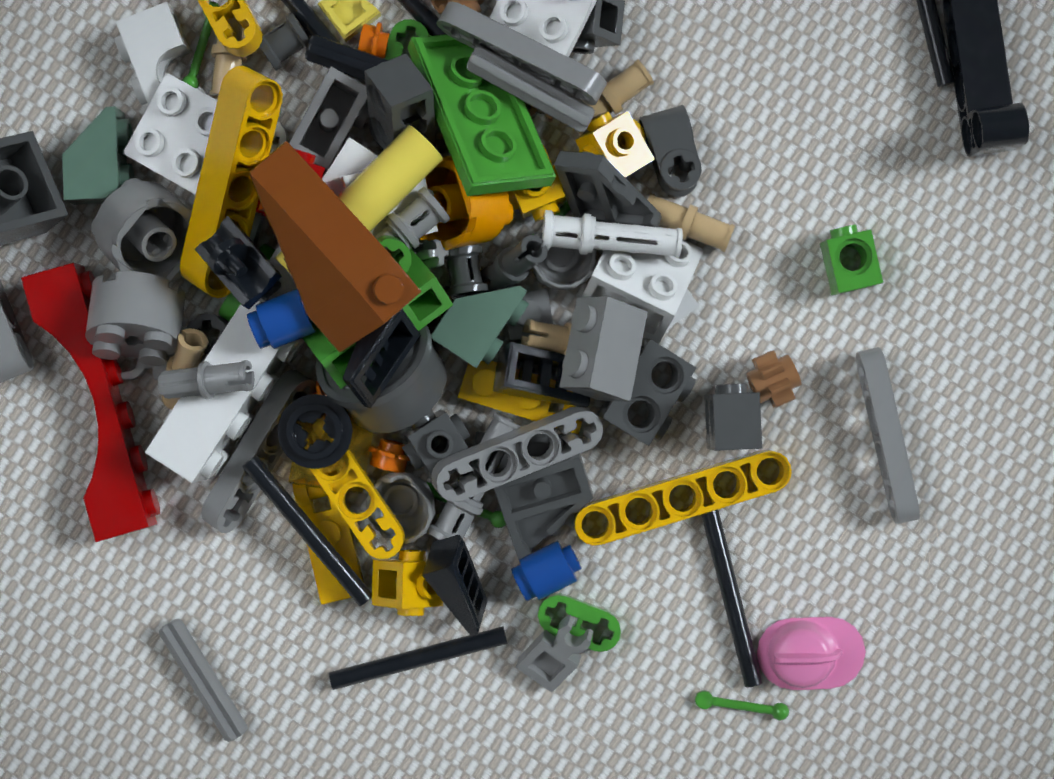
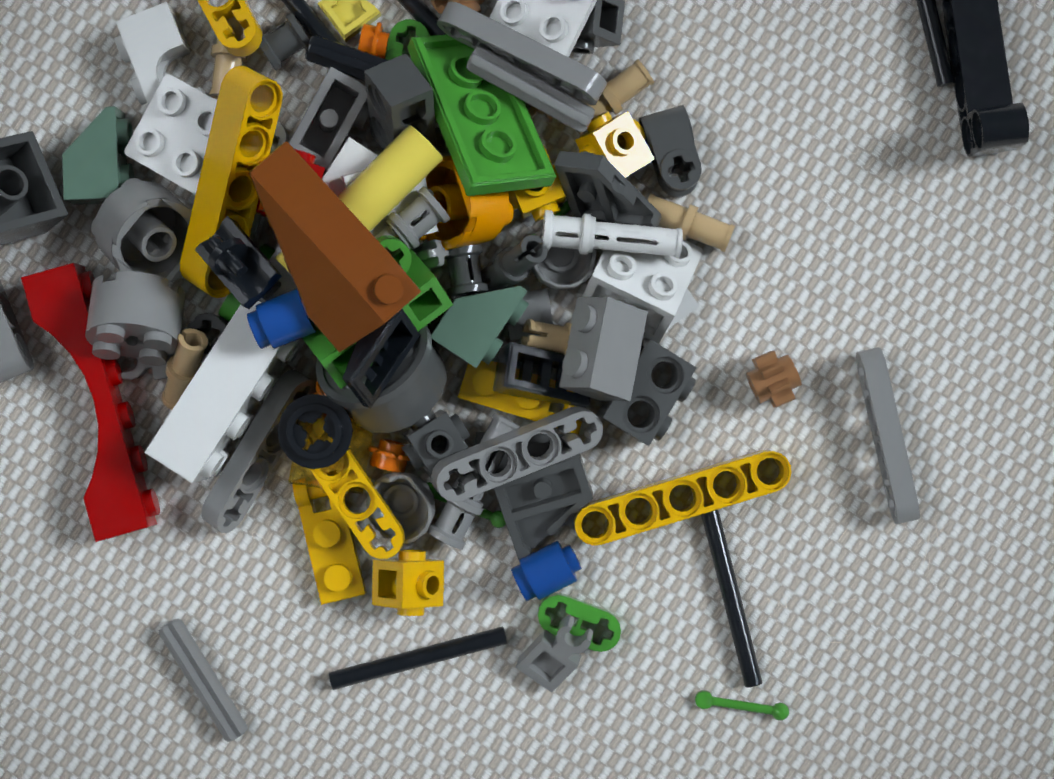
(191, 78): bright green hinge -> none
(206, 380): light grey axle -> none
(307, 530): black bar -> none
(456, 582): black slope -> none
(733, 418): dark grey brick -> none
(811, 653): bright pink piece -> none
(840, 278): bright green brick -> none

